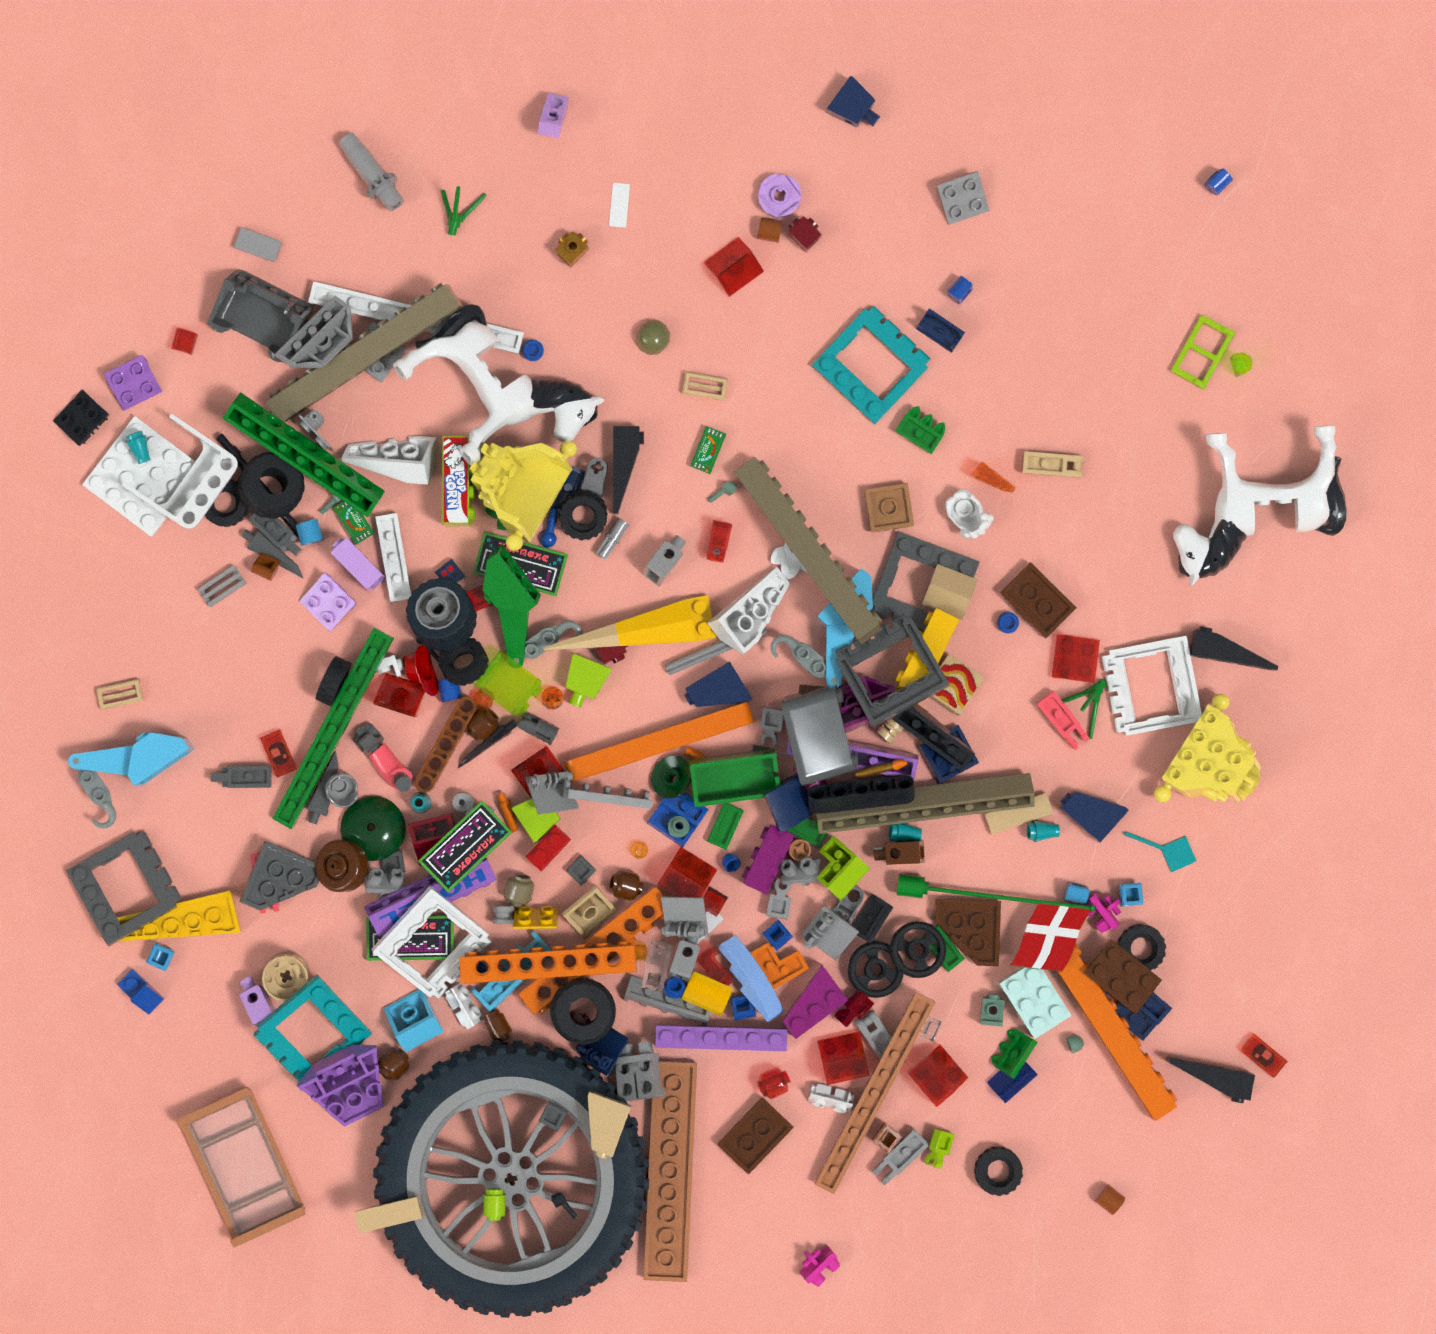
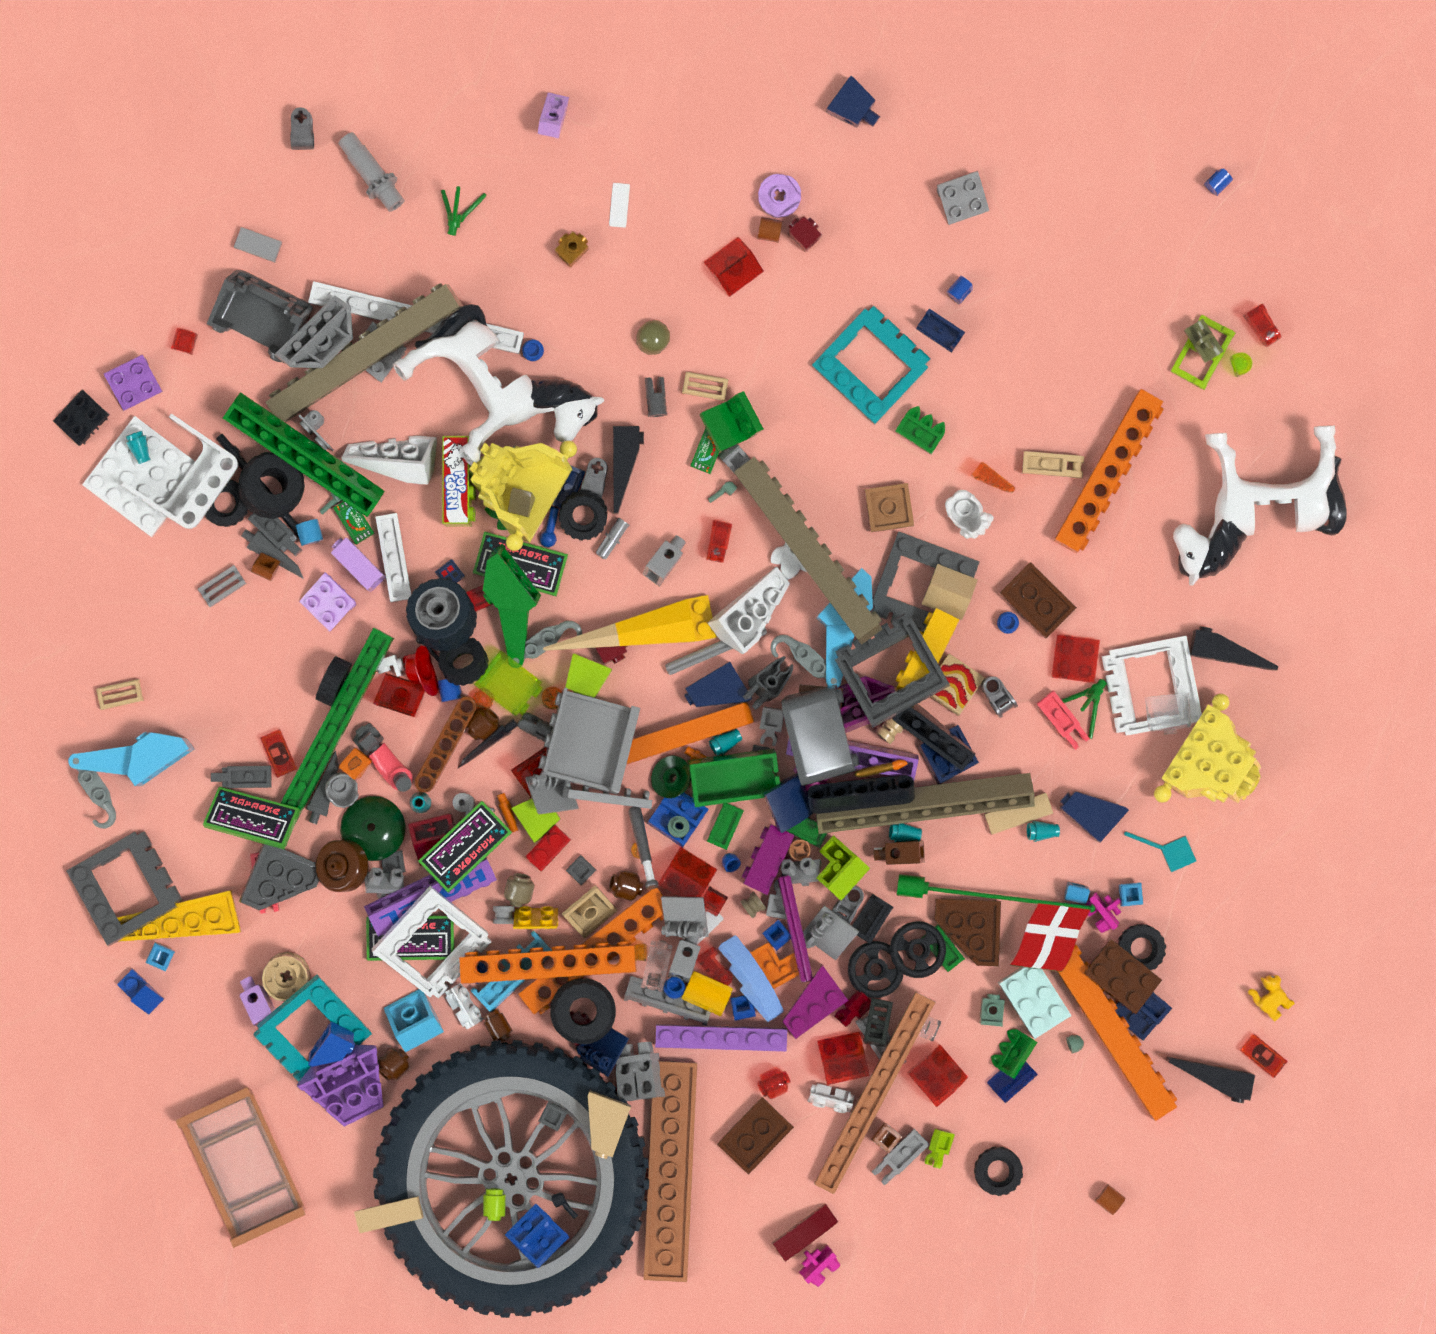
(251, 818): none -> tile
(301, 133): none -> flat silver piece
(332, 1045): none -> blue slope
(355, 764): none -> orange slope
(521, 502): none -> dark tan slope
(536, 1236): none -> blue slope
(589, 741): none -> light grey panel
(642, 844): none -> flat silver piece
(656, 401): none -> dark grey hinge
(724, 742): none -> teal cone
(731, 422): none -> green bracket
(734, 457): none -> light grey slope
(753, 904): none -> dark tan wheel
(768, 682): none -> dark grey hinge
(795, 928): none -> magenta axle
(805, 1232): none -> dark red slope
(883, 1004): none -> pearl dark grey slope
(999, 696): none -> flat silver piece
(1142, 401): none -> orange brick
(1168, 712): none -> clear torso
(1203, 340): none -> olive hips
(1263, 325): none -> clear red leg
(1273, 999): none -> yellow animal

